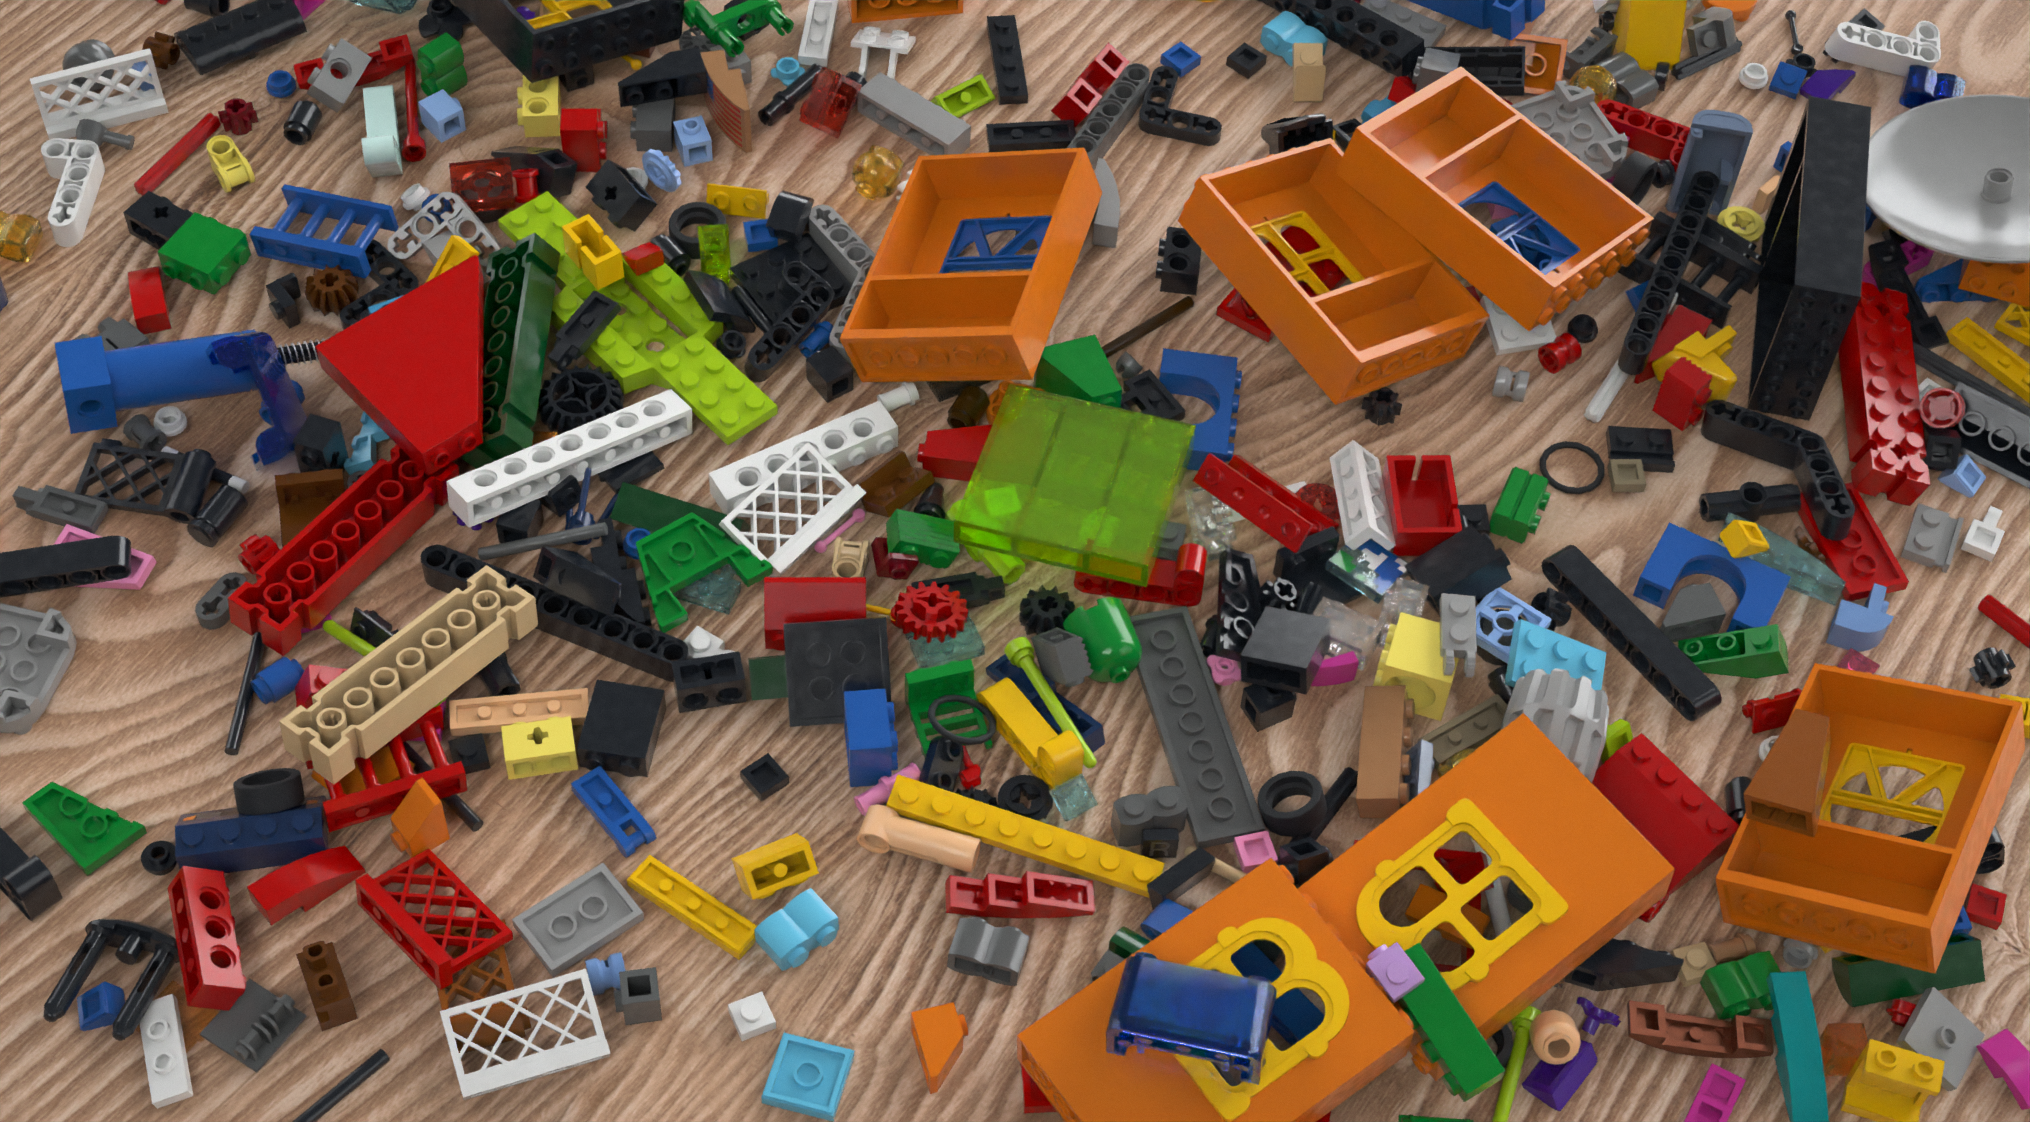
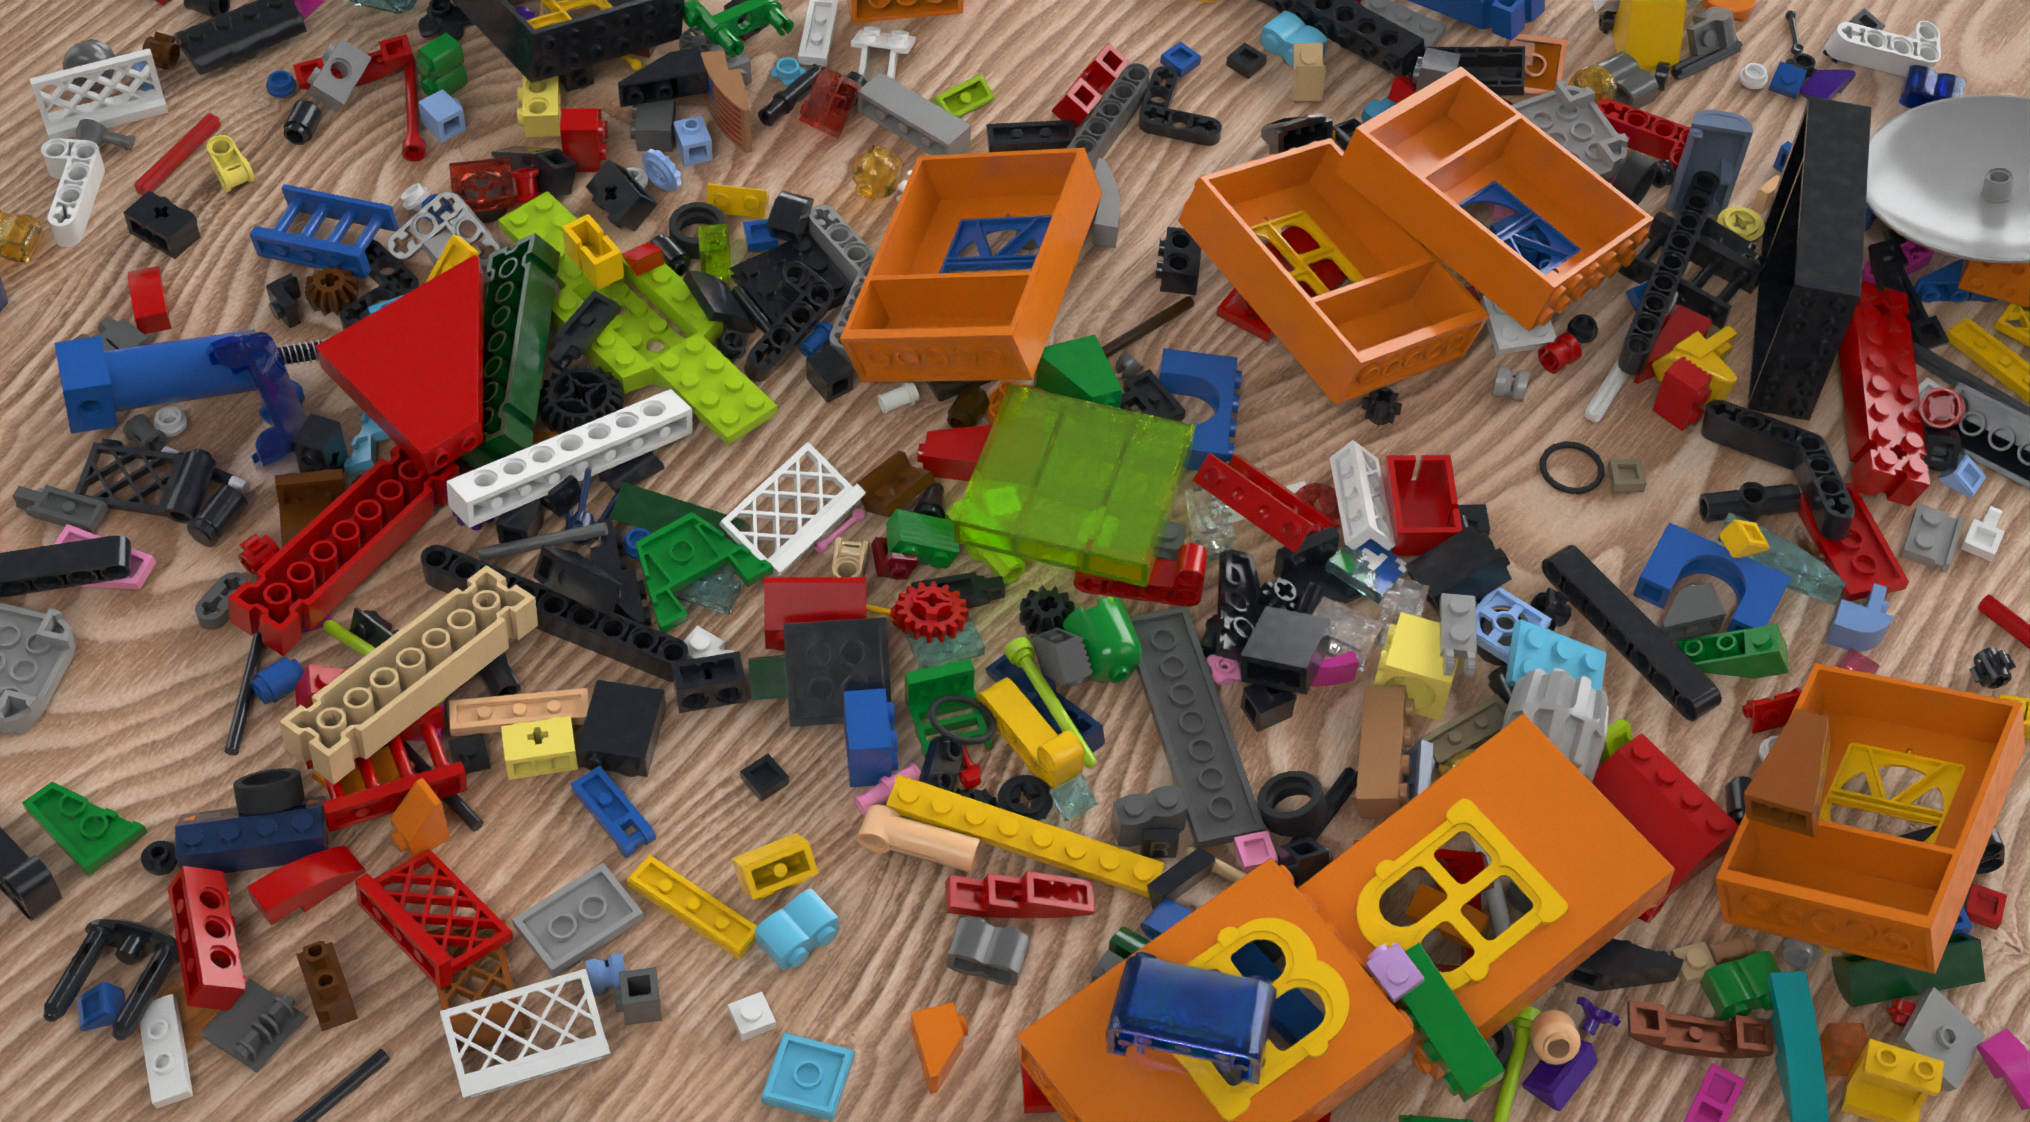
(204, 253): green brick -> none
(238, 116): dark red gear -> none
(382, 142): light aqua beam -> none
(841, 442): white brick -> none
(1007, 60): black plate -> none
(1518, 505): green brick -> none
(1590, 52): dark grey hinge -> none
(1648, 444): black plate -> none

